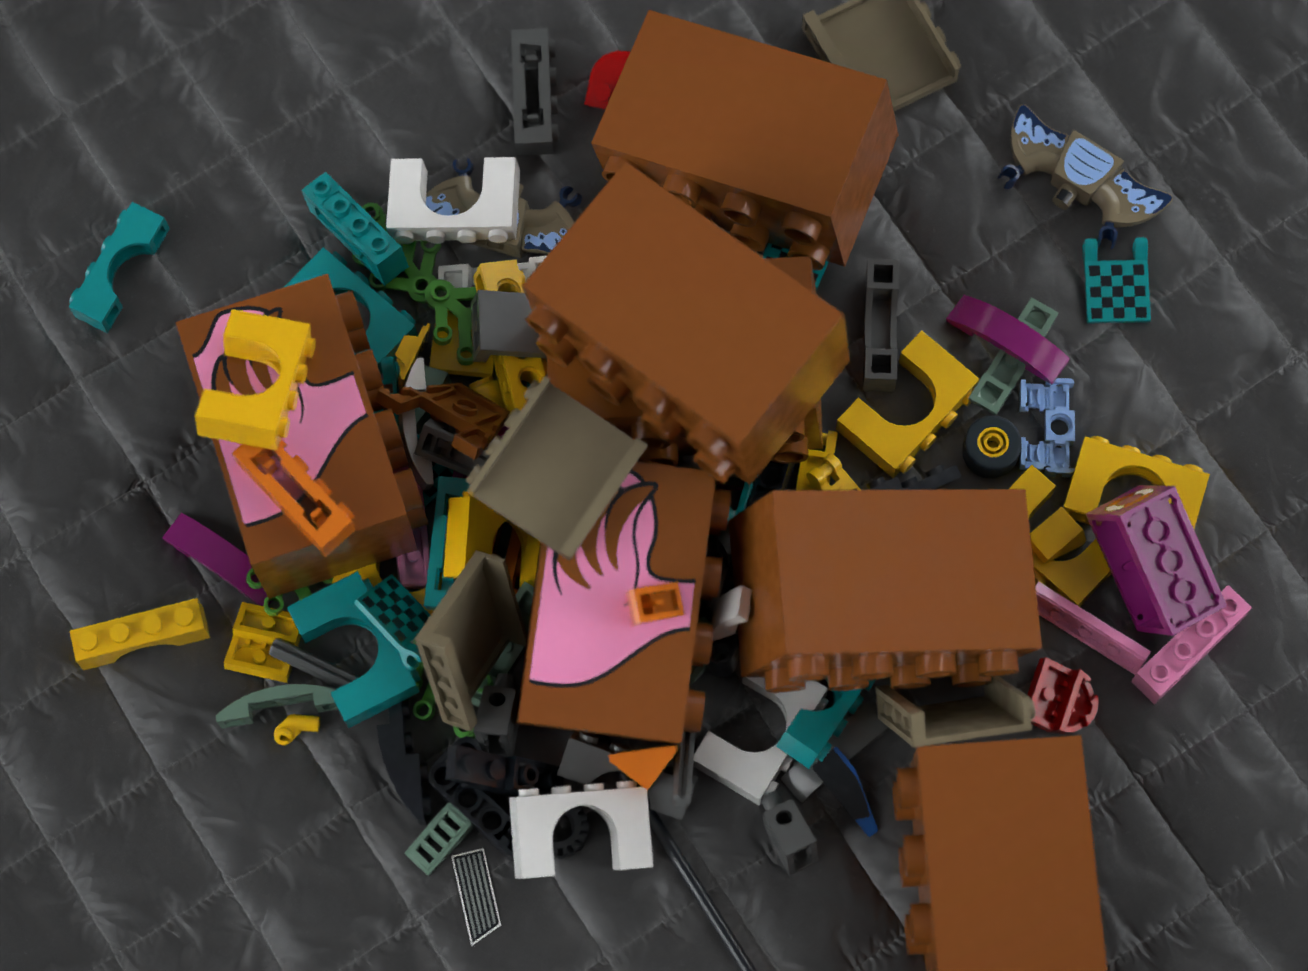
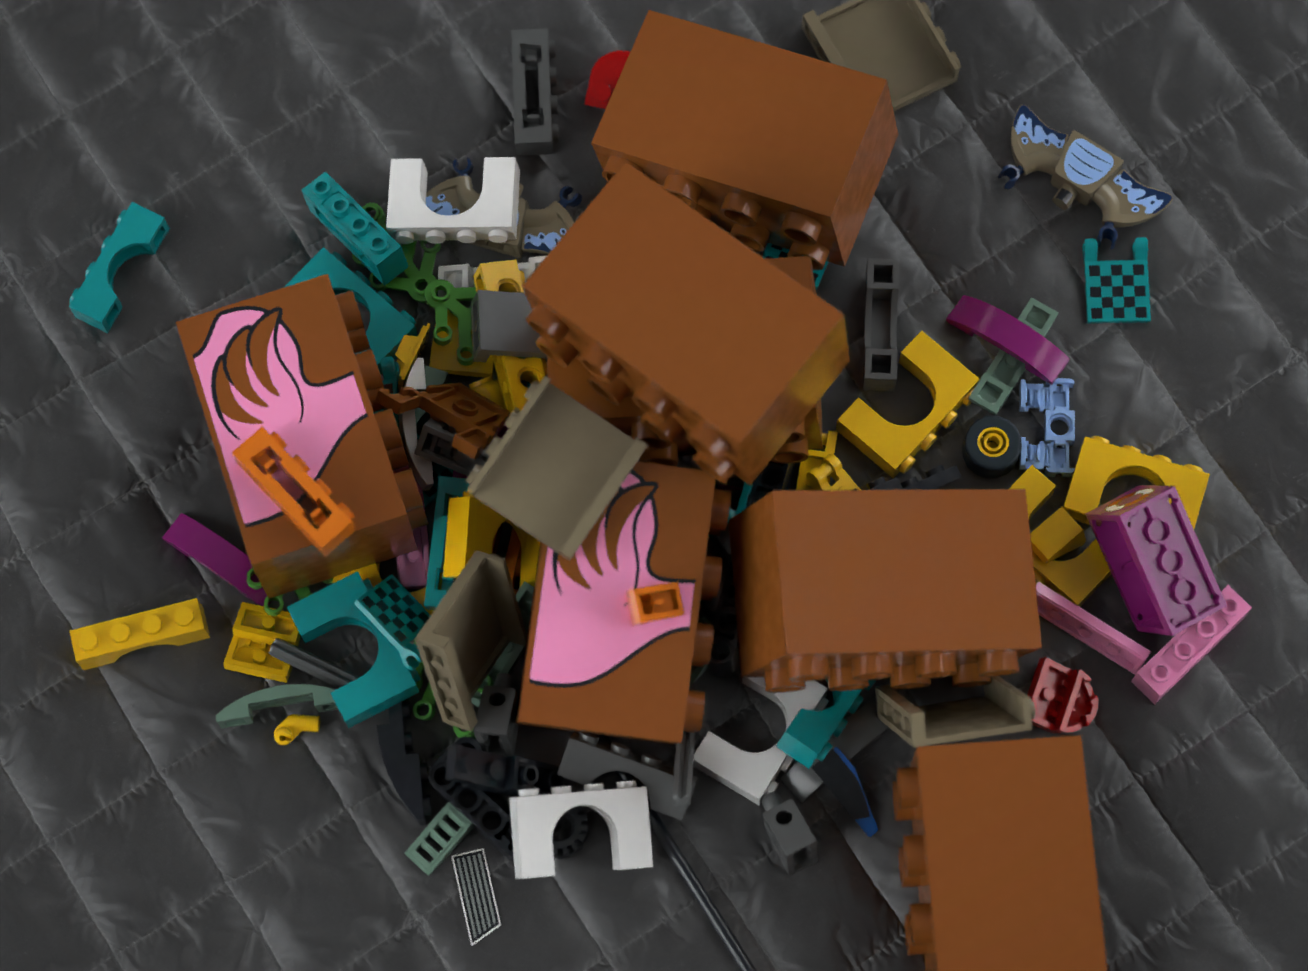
(260, 417): yellow arch -> none
(644, 764): orange slope -> none
(730, 611): white slope -> none

